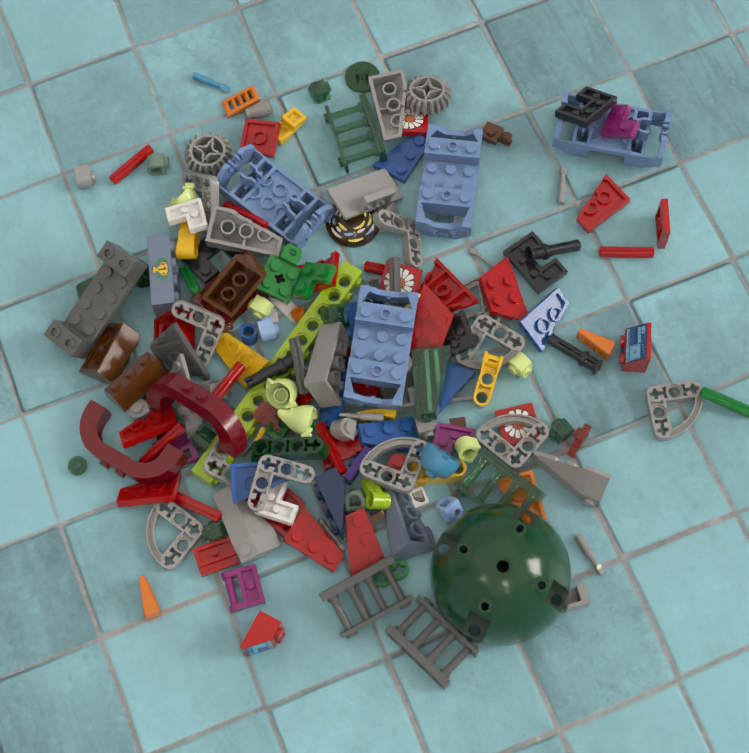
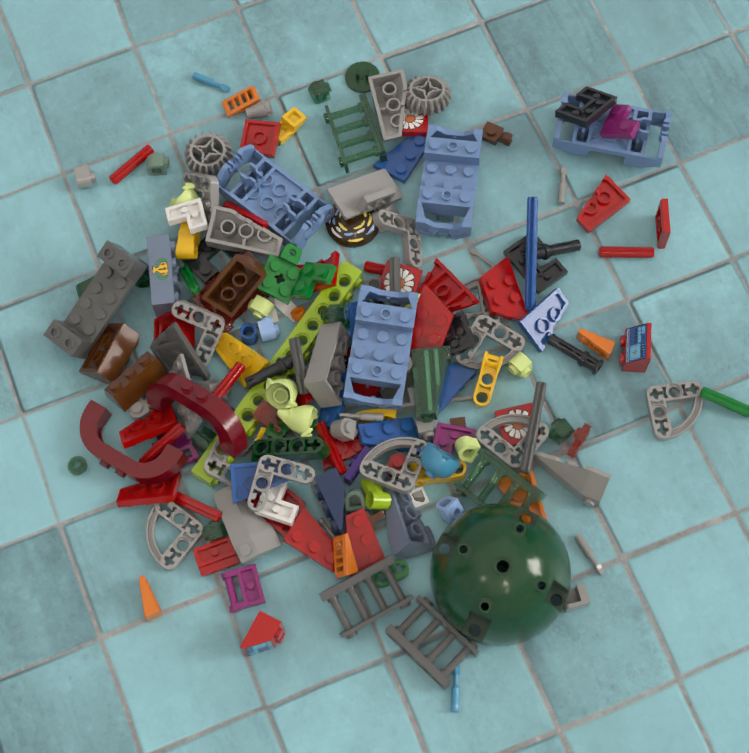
(343, 556): none -> orange slope
(455, 691): none -> dark azure piece
(531, 253): none -> blue axle
(533, 427): none -> dark grey axle

